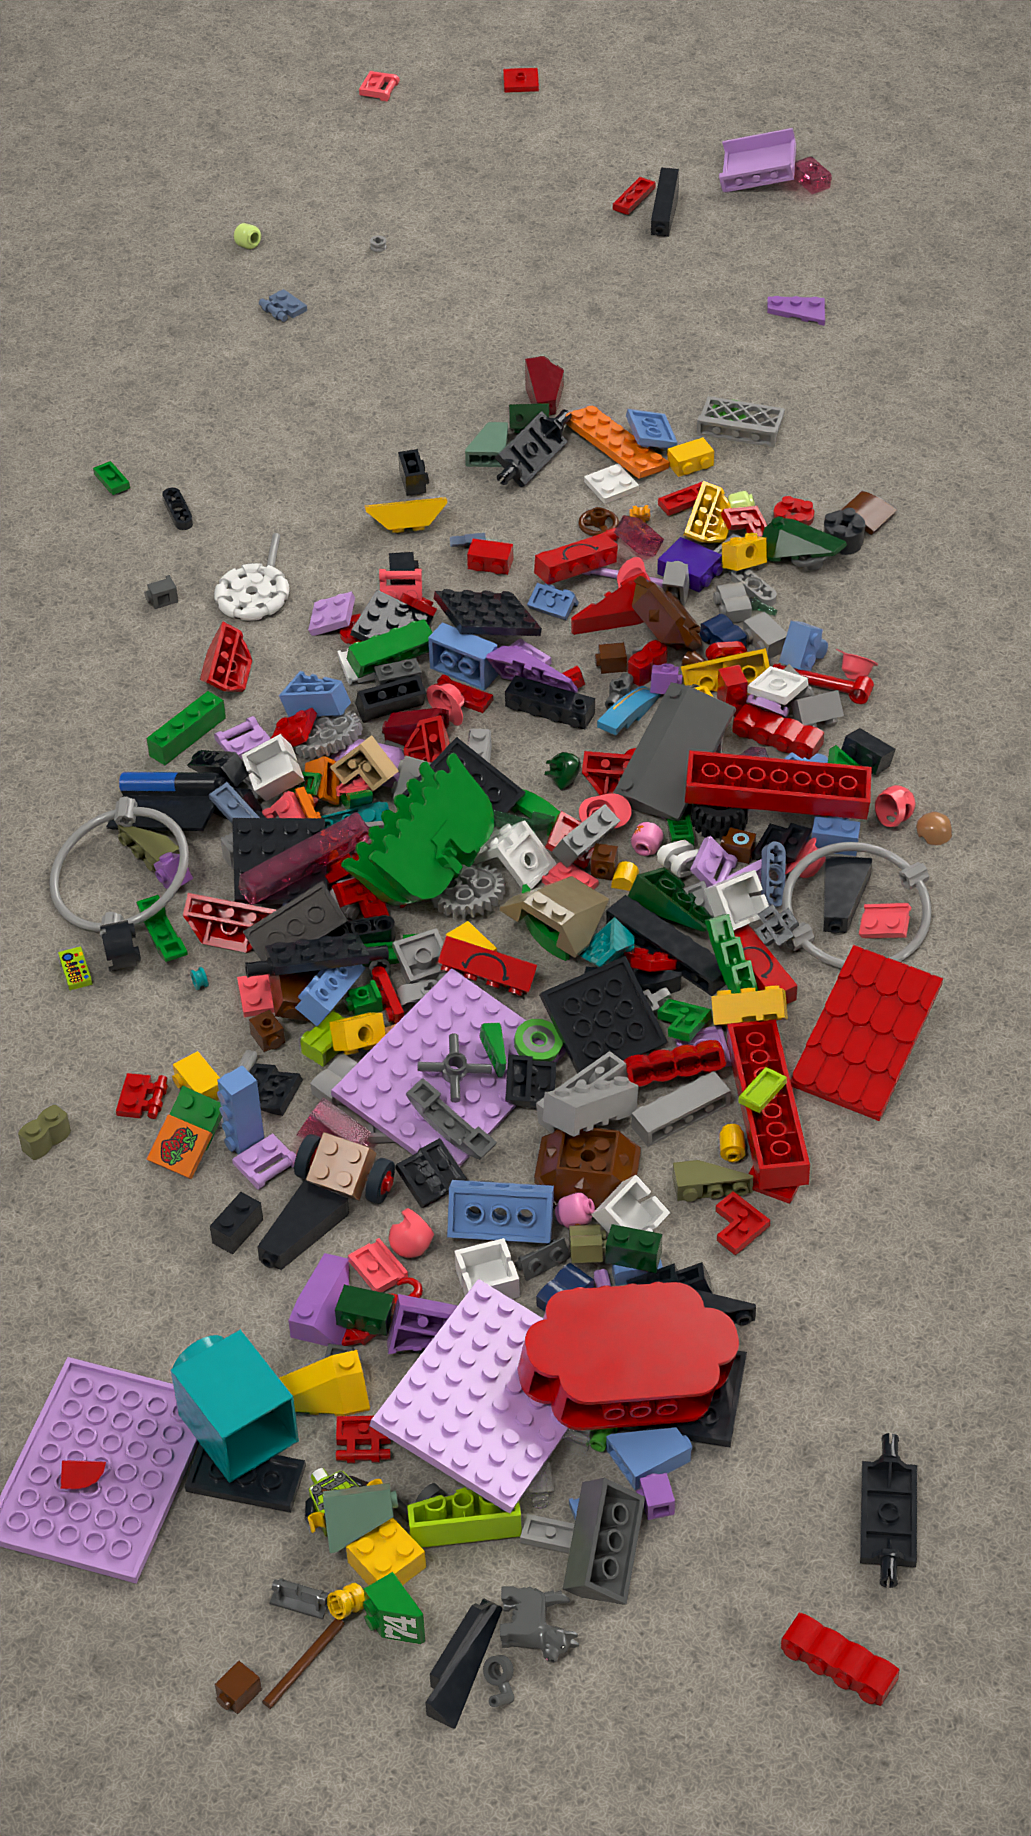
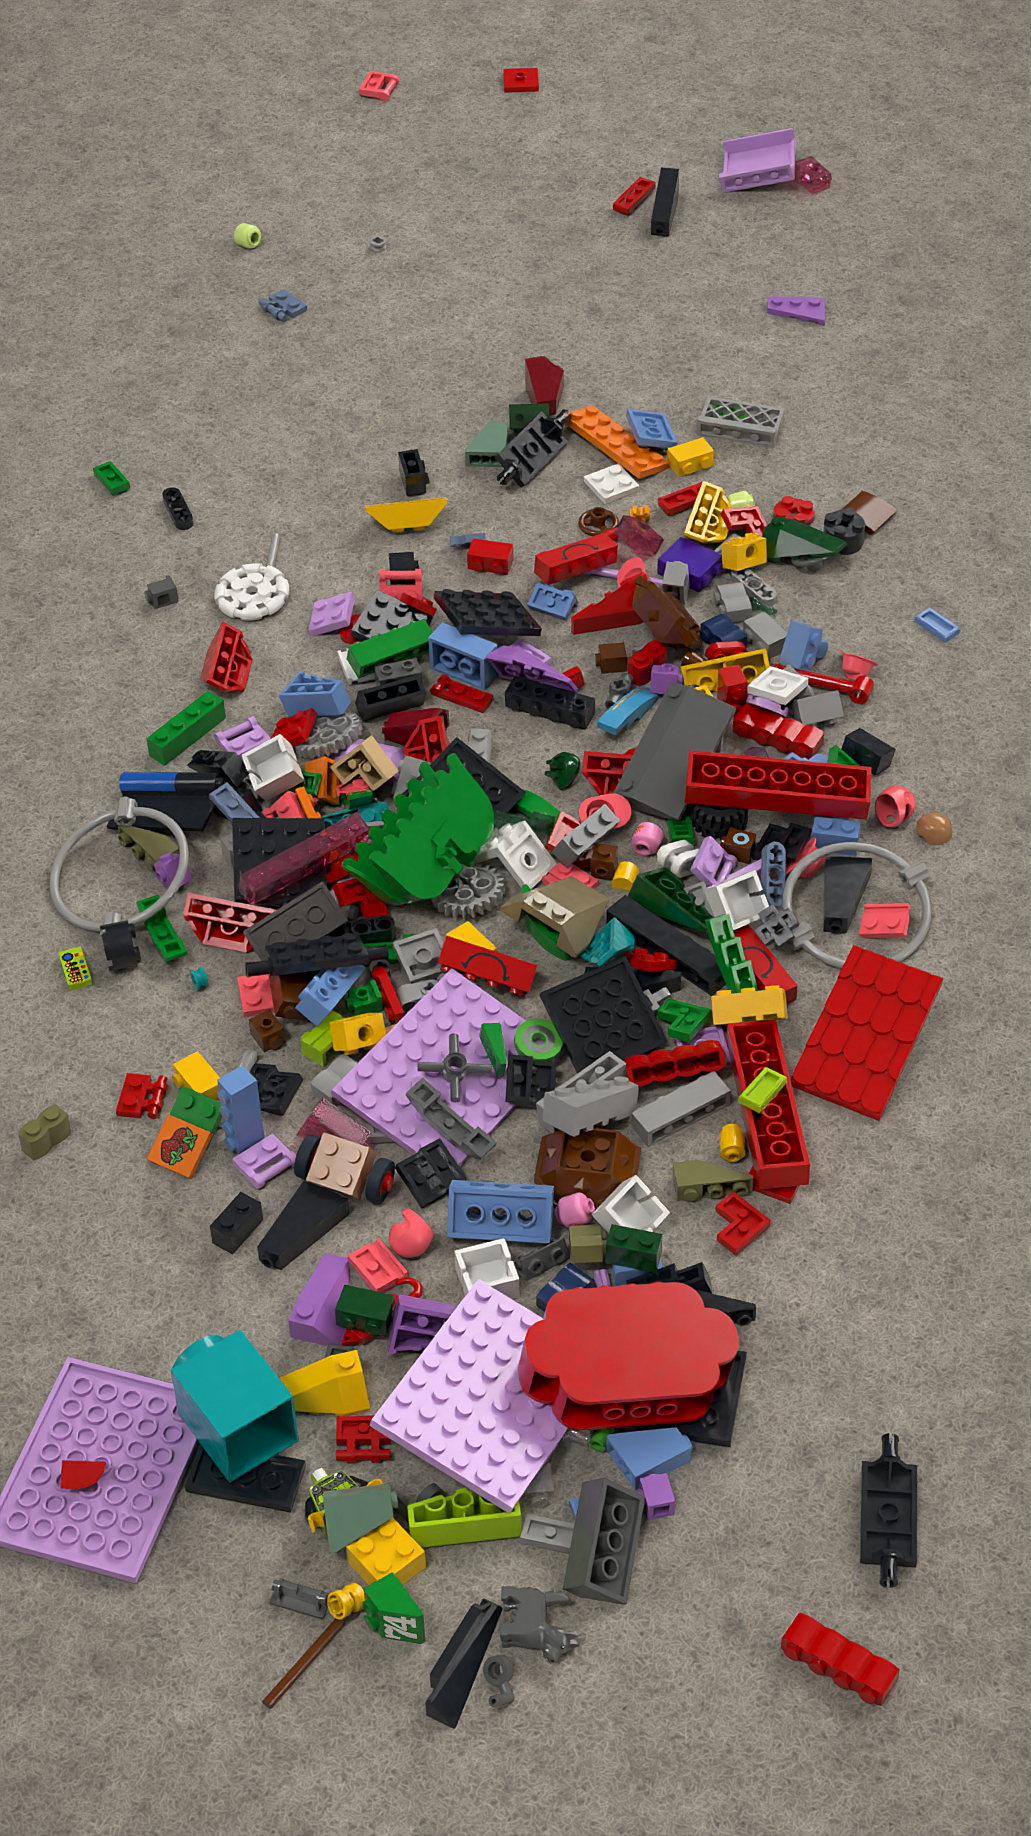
(237, 1688): reddish brown brick -> none
(448, 698): coral piece -> none
(937, 625): none -> medium blue tile

